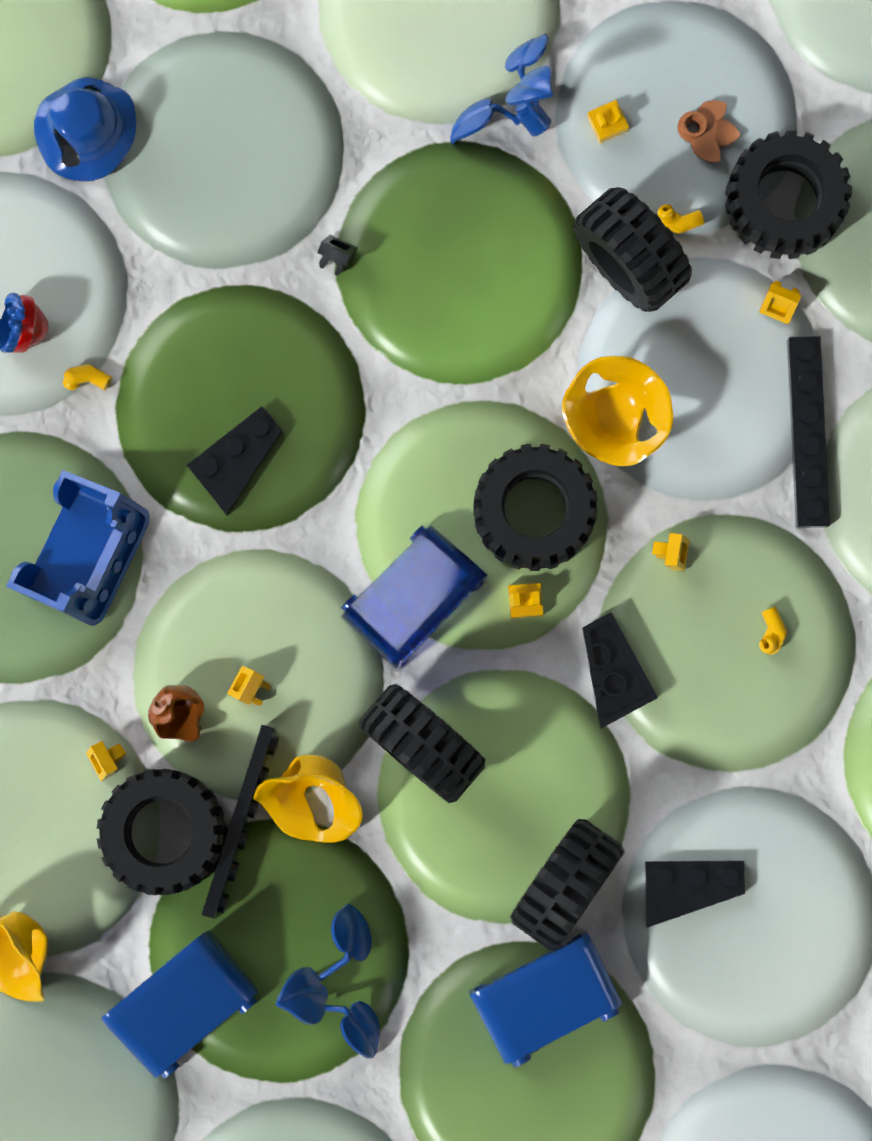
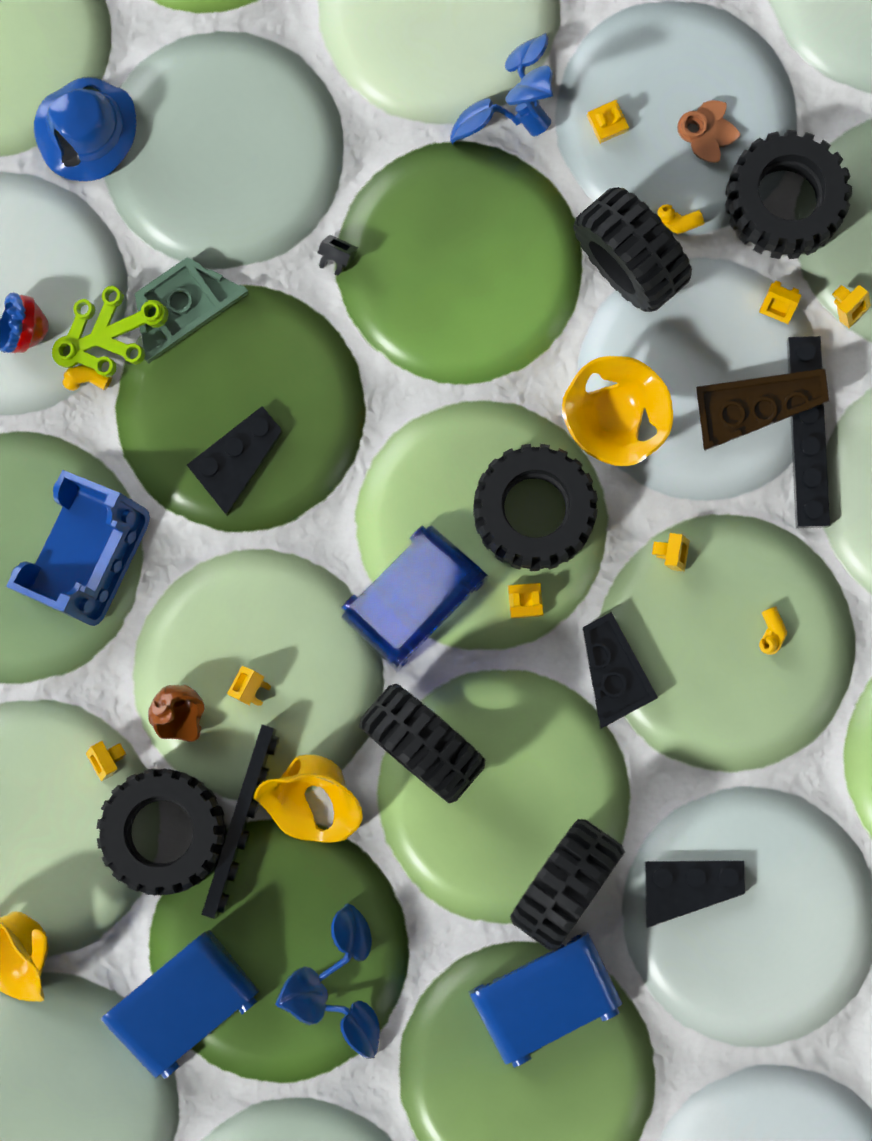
(104, 333): none -> lime plant
(192, 300): none -> sand green wing
(751, 404): none -> dark brown wing
(851, 304): none -> yellow tile

